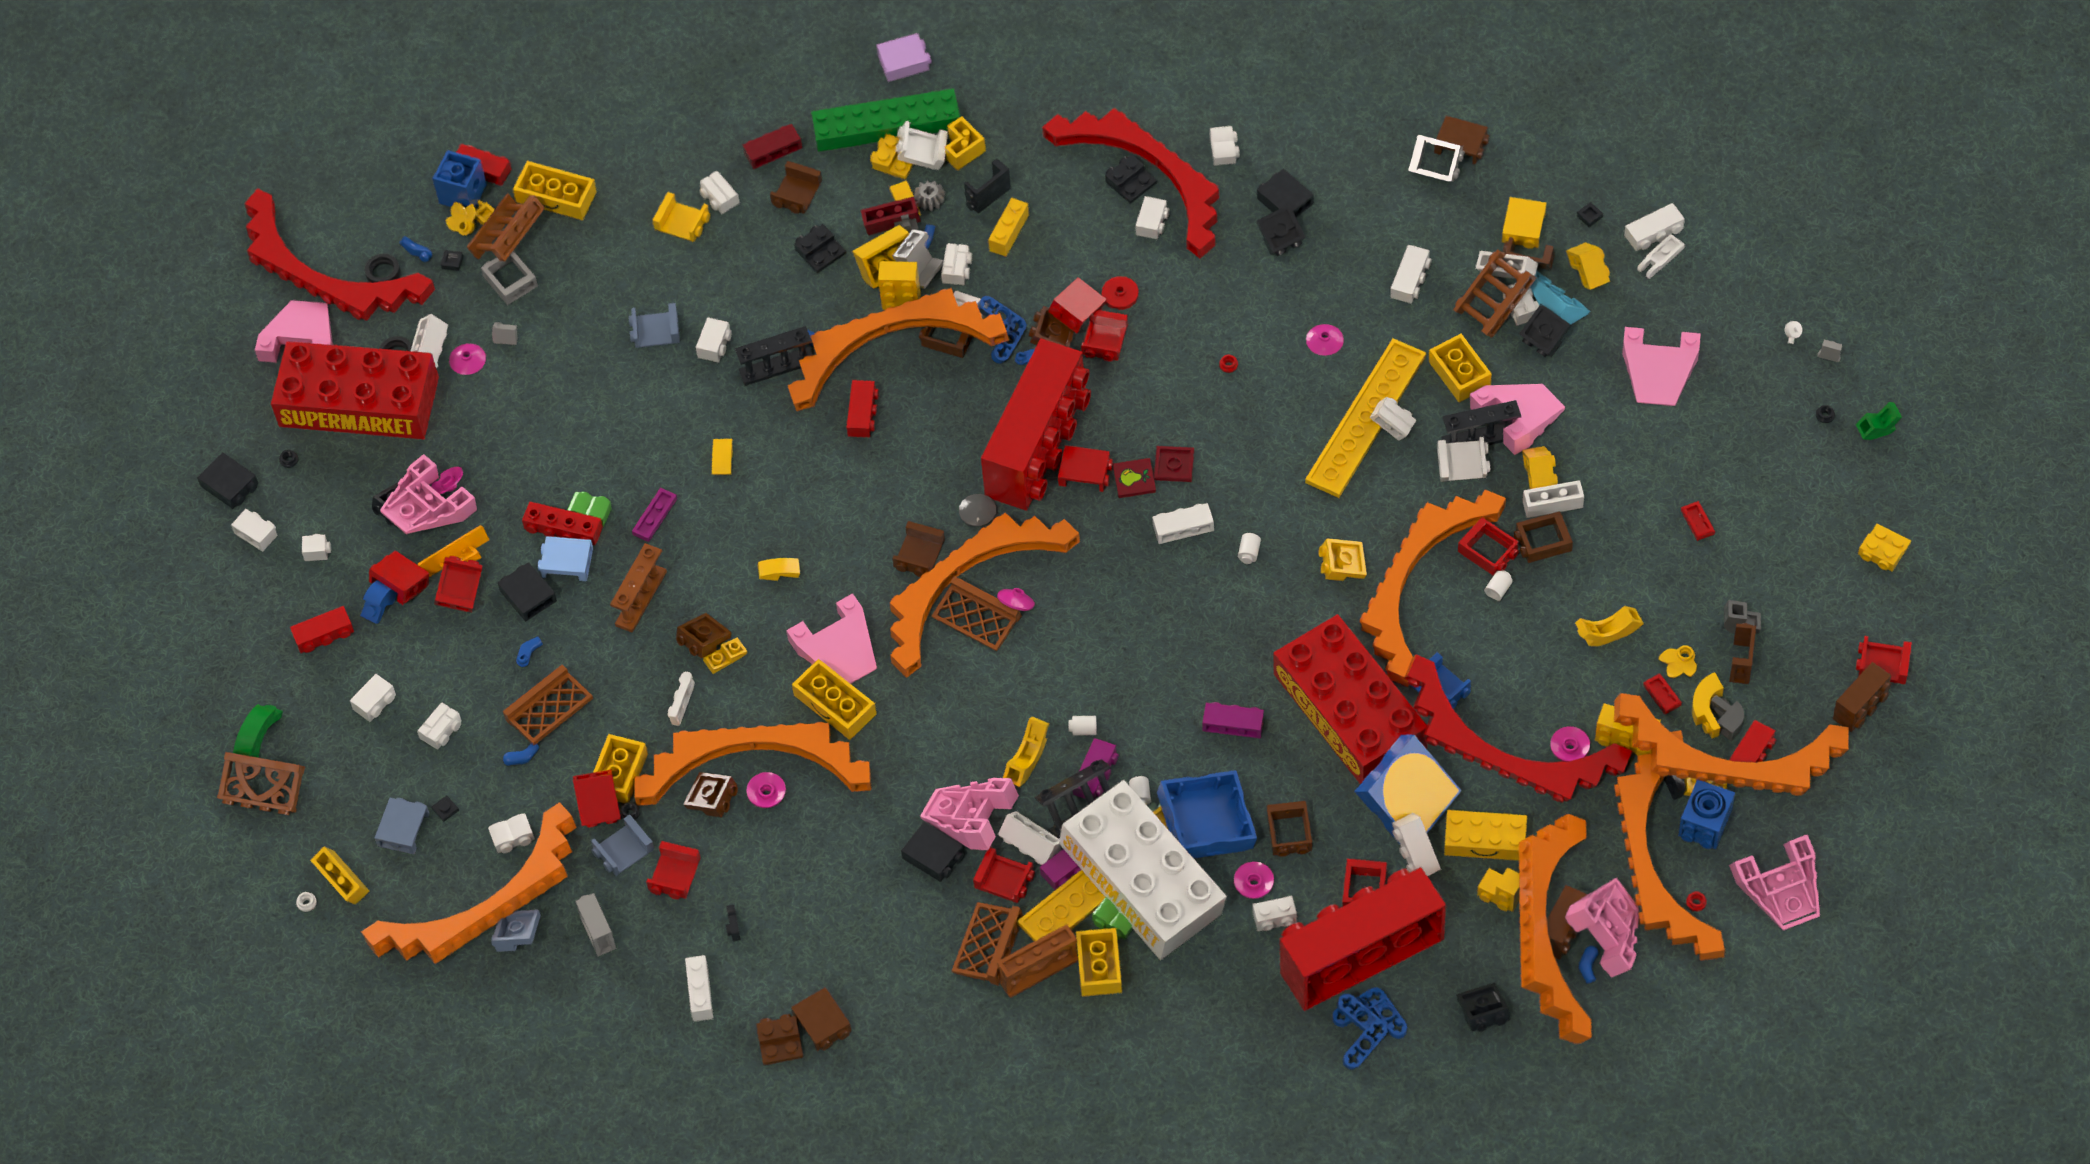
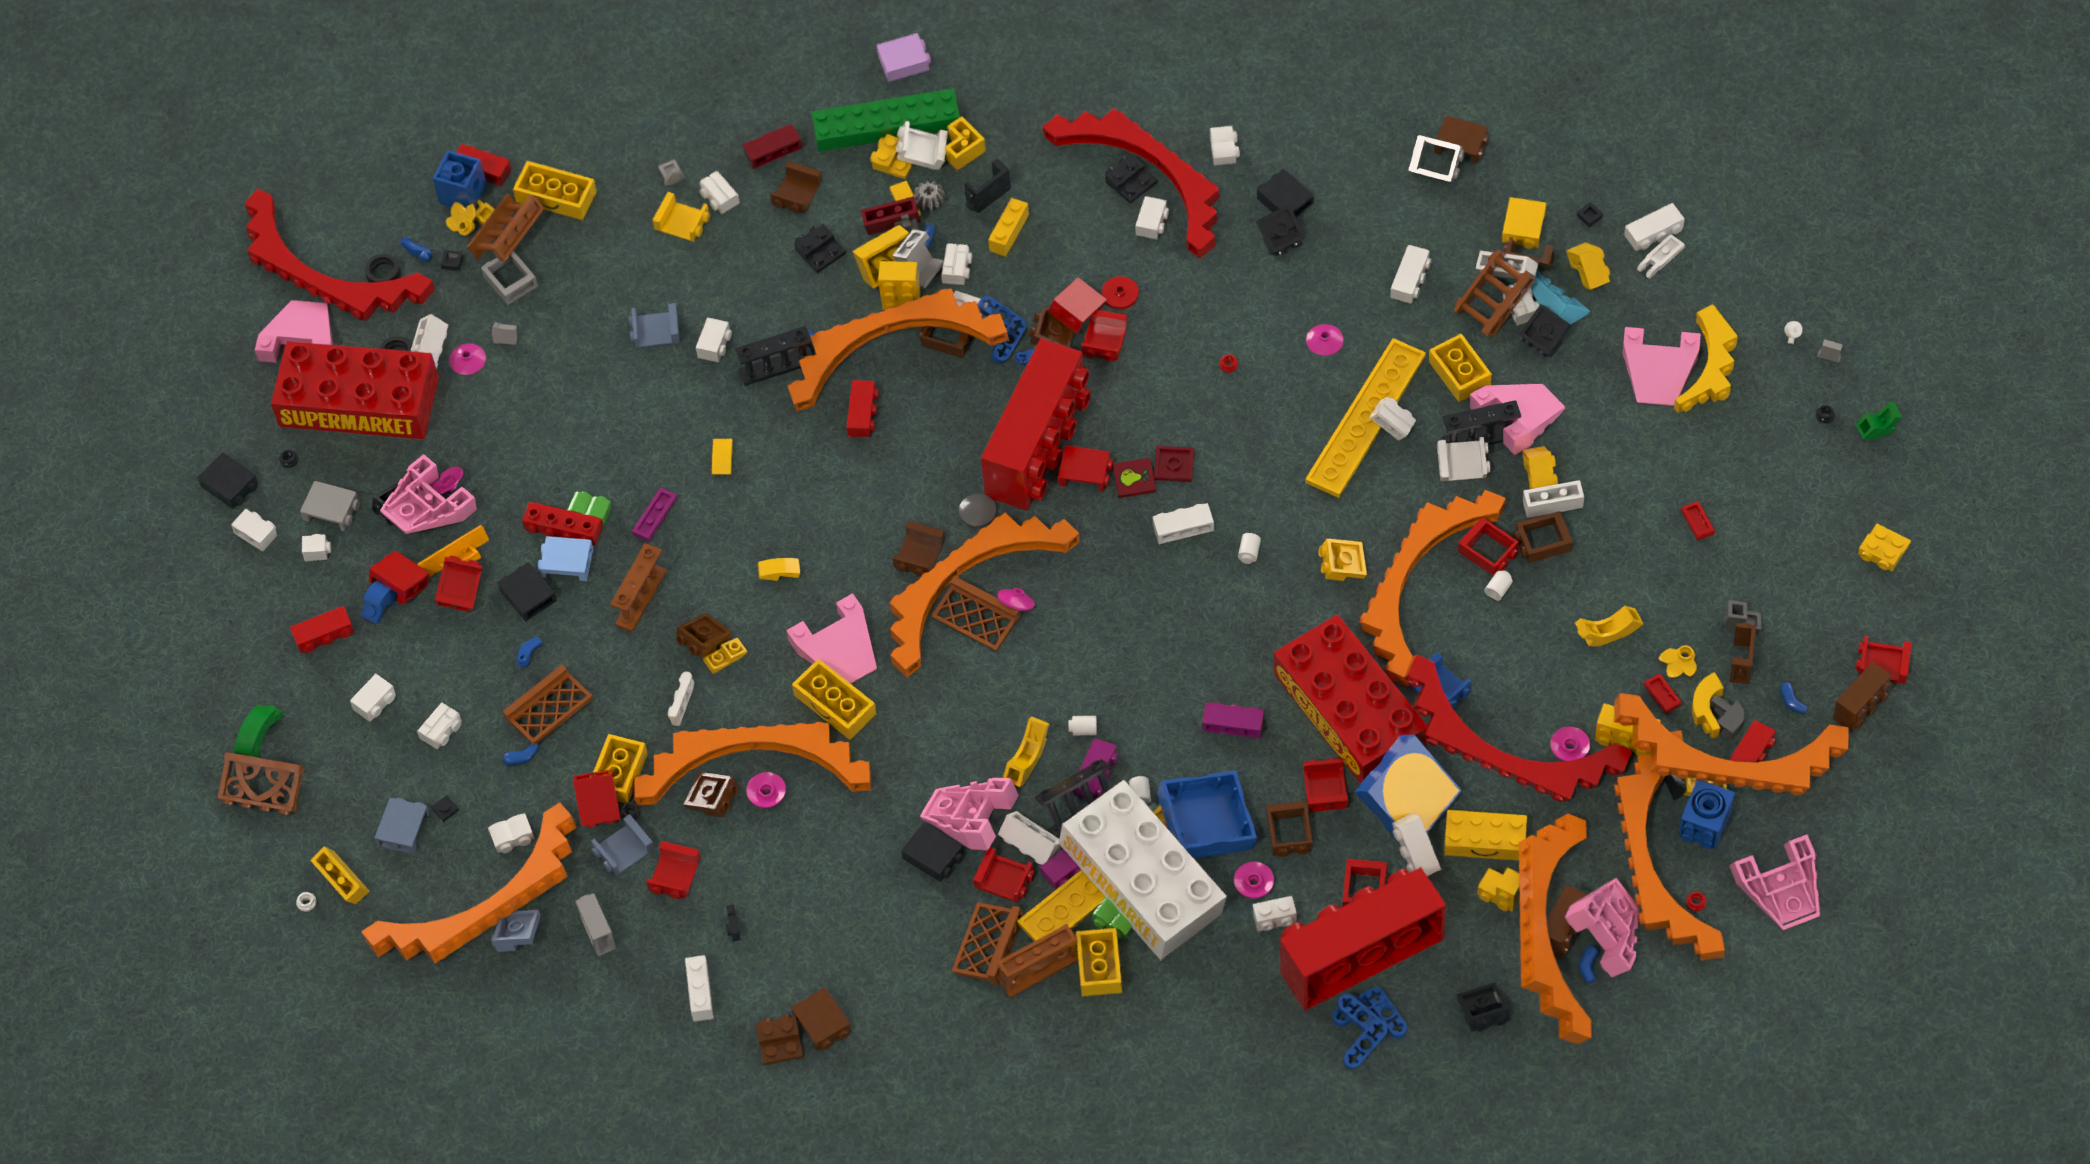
(330, 504): none -> light grey panel
(671, 172): none -> light grey tile
(1325, 785): none -> red panel
(1712, 382): none -> yellow arch
(1790, 700): none -> blue arm

